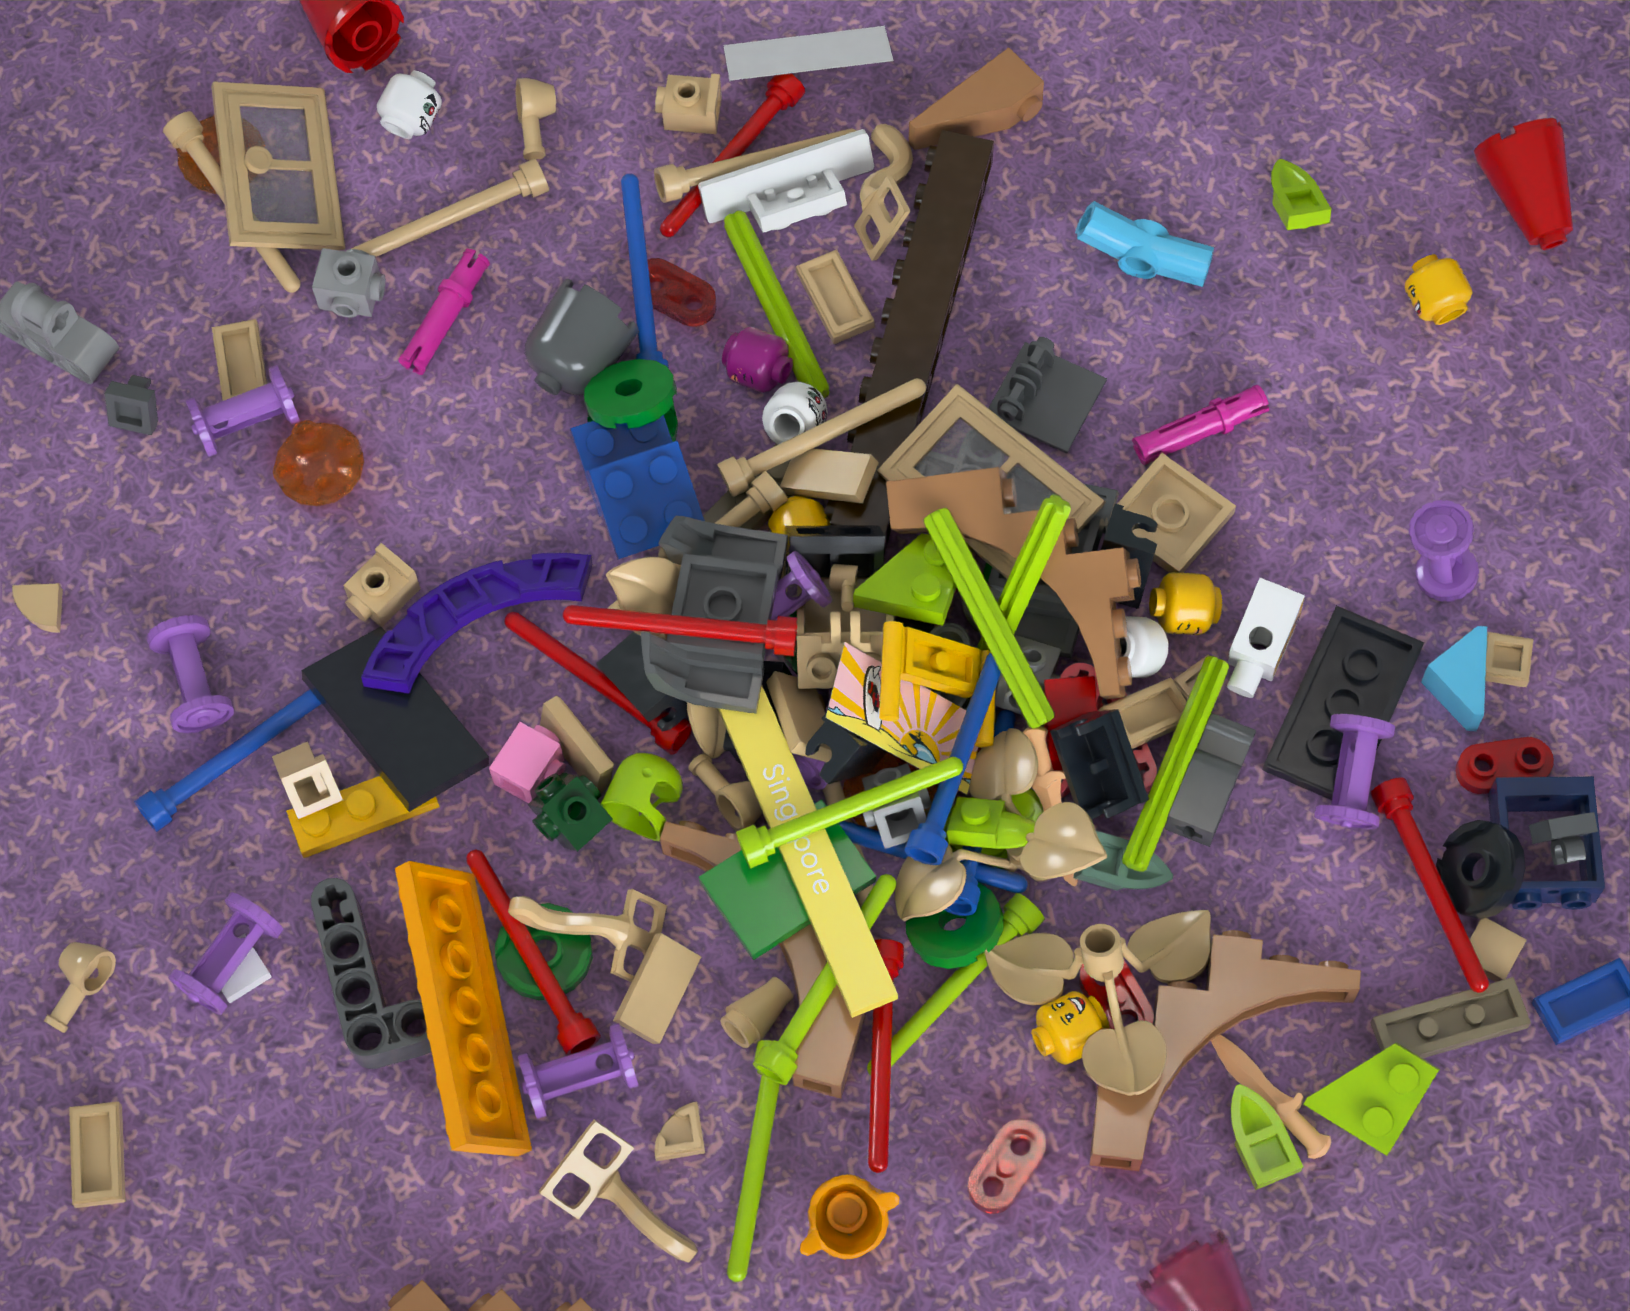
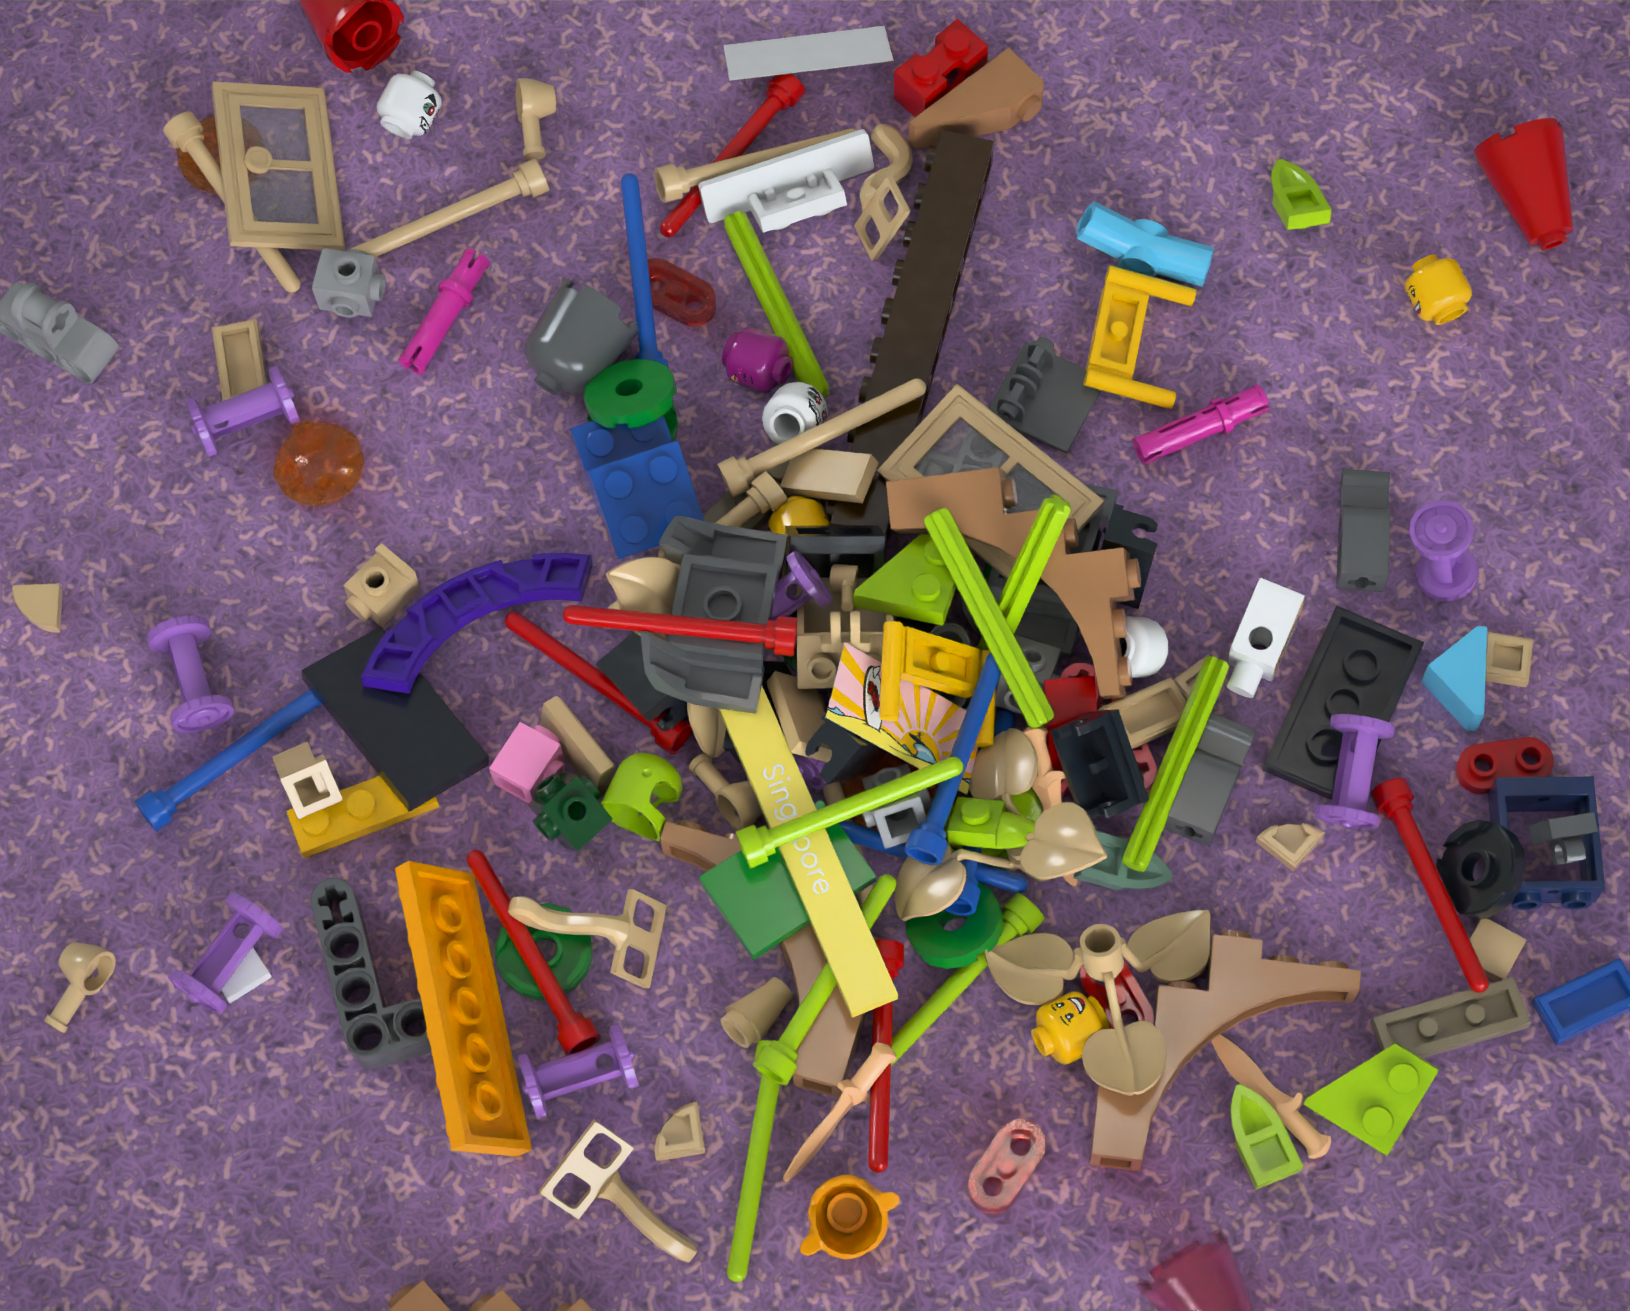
(97, 1154): tan tile -> none
(132, 405): dark grey tile -> none
(657, 988): tan tile -> none
(690, 103): tan brick -> none
(835, 296): tan tile -> none
(853, 1093): none -> light nougat sword
(922, 78): none -> red brick
(1119, 333): none -> yellow plate
(1183, 508): tan plate -> none
(1186, 603): yellow head -> none
(1290, 842): none -> tan tile
(1363, 531): none -> dark grey piece

